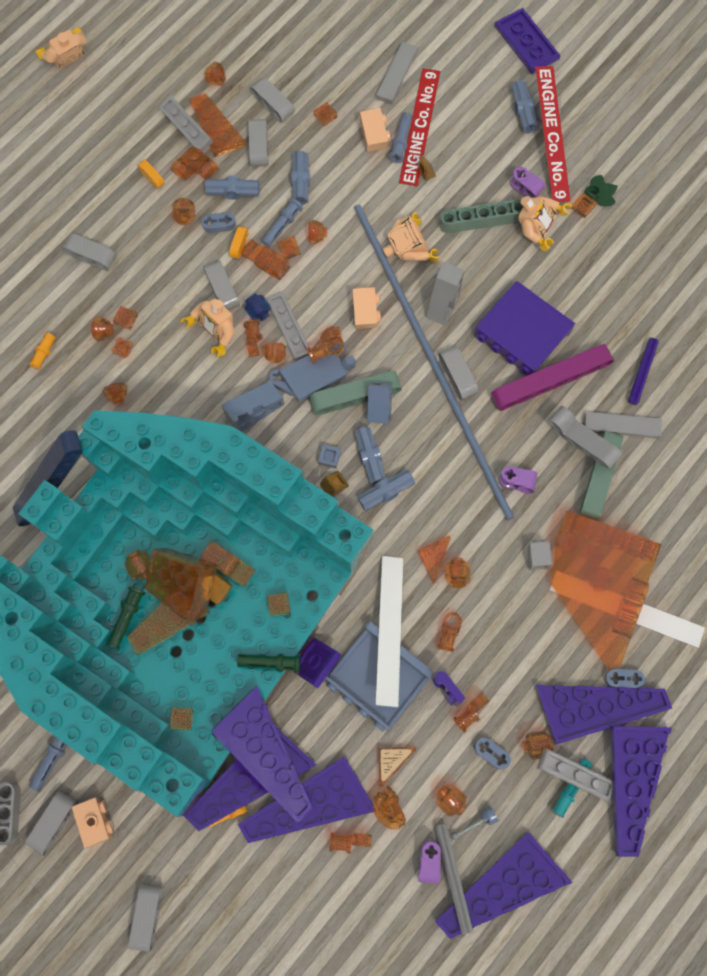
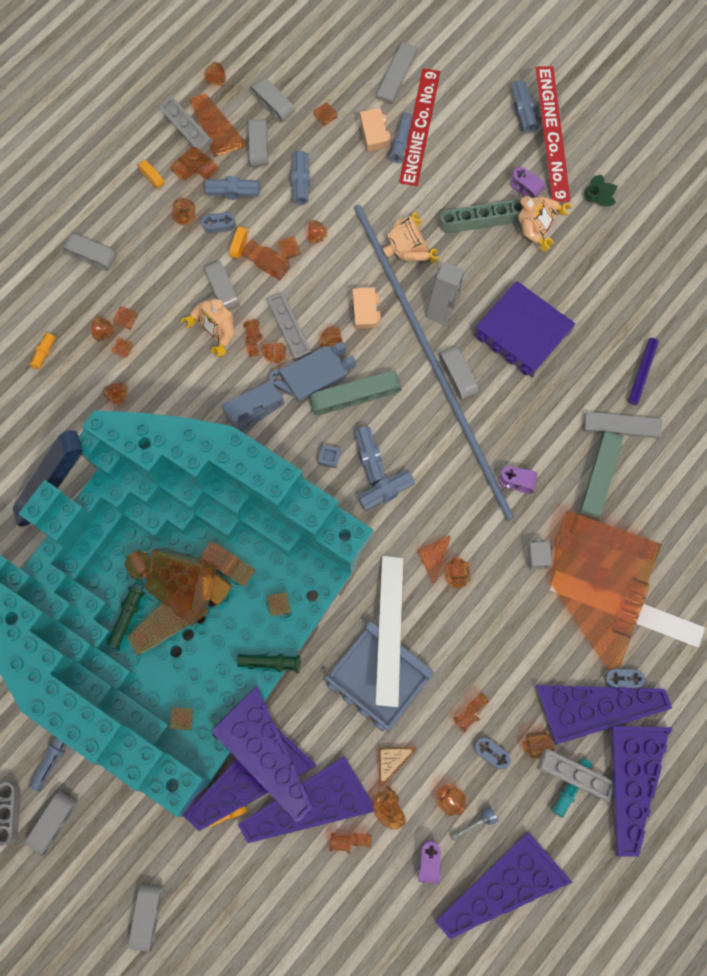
(64, 48): light nougat torso -> none
(93, 822): light nougat brick -> none
(257, 307): clear blue head -> none
(286, 217): sand blue pin -> none
(317, 662): dark purple plate -> none
(324, 349): clear orange connector -> none
(334, 484): pearl gold slope -> none
(380, 402): sand blue hinge -> none
(426, 168): pearl gold slope -> none
(449, 631): clear orange connector -> none
(453, 694): dark purple plate -> none
(454, 879): light grey axle -> none
(527, 40): dark purple tile -> none
(552, 377): magenta beam -> none
(583, 438): light grey beam -> none
(584, 205): clear orange plate -> none

